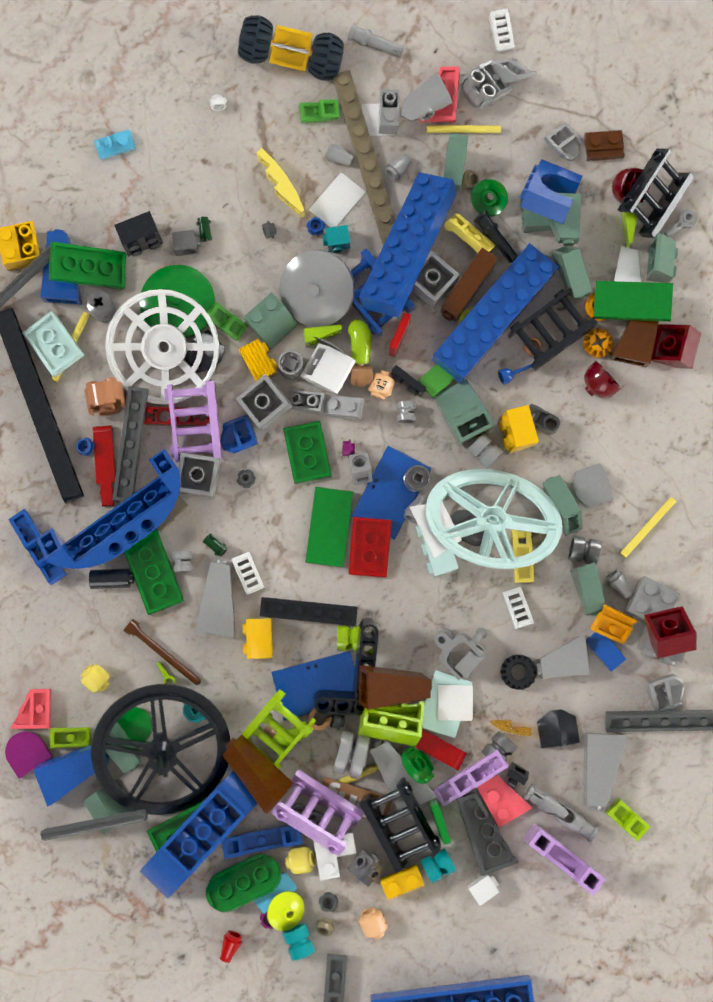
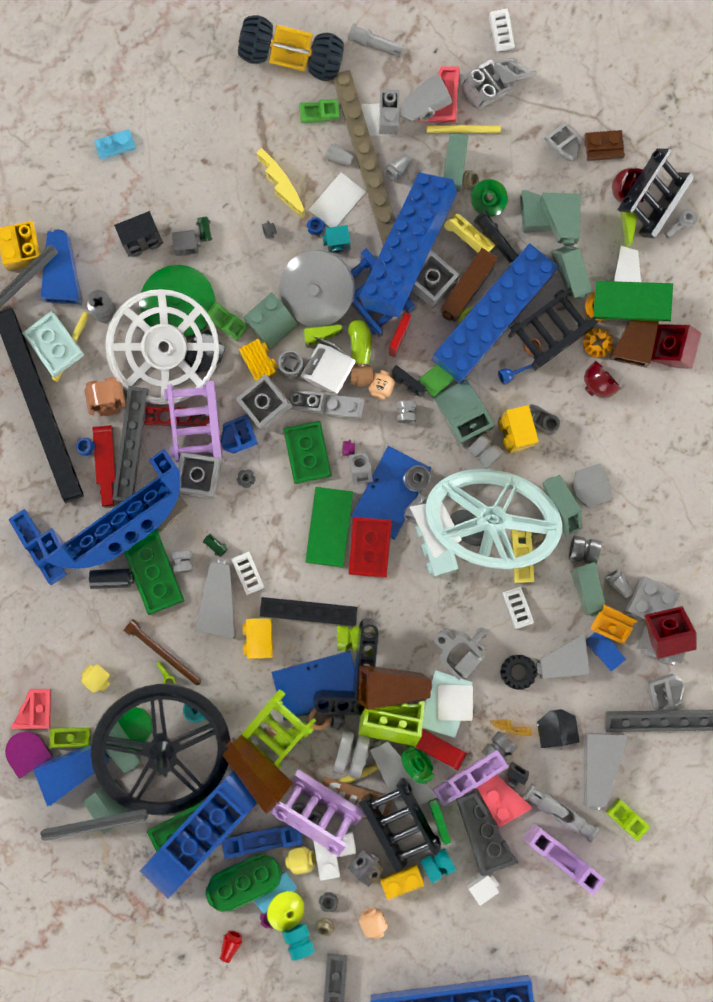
(87, 265): green tile -> none
(217, 102): white plate -> none
(543, 190): blue arch -> none
(648, 527): light yellow bar -> none
(661, 259): sand green slope -> none

